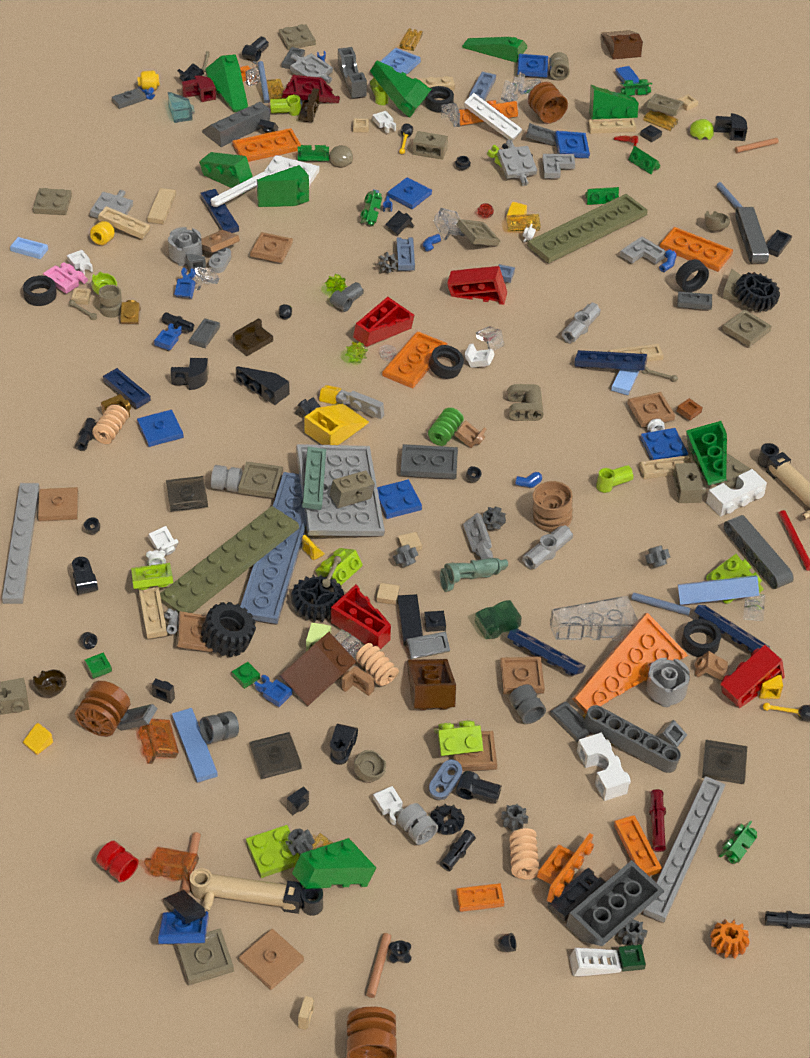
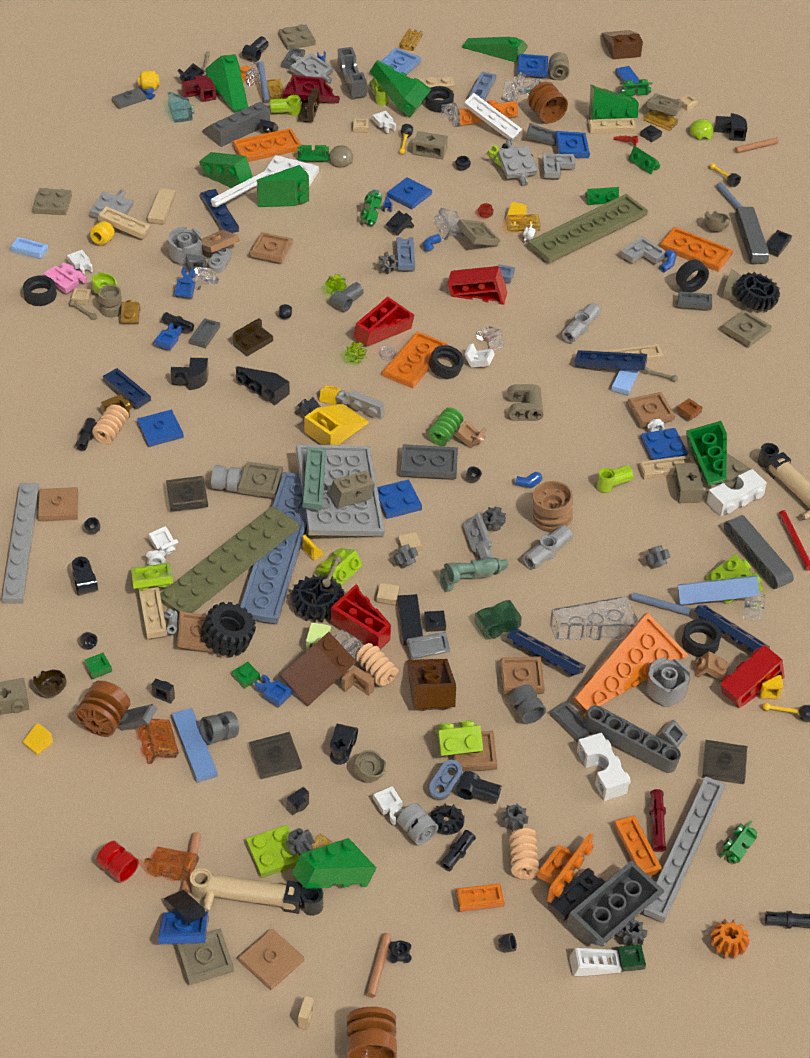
(733, 179): none -> black hinge

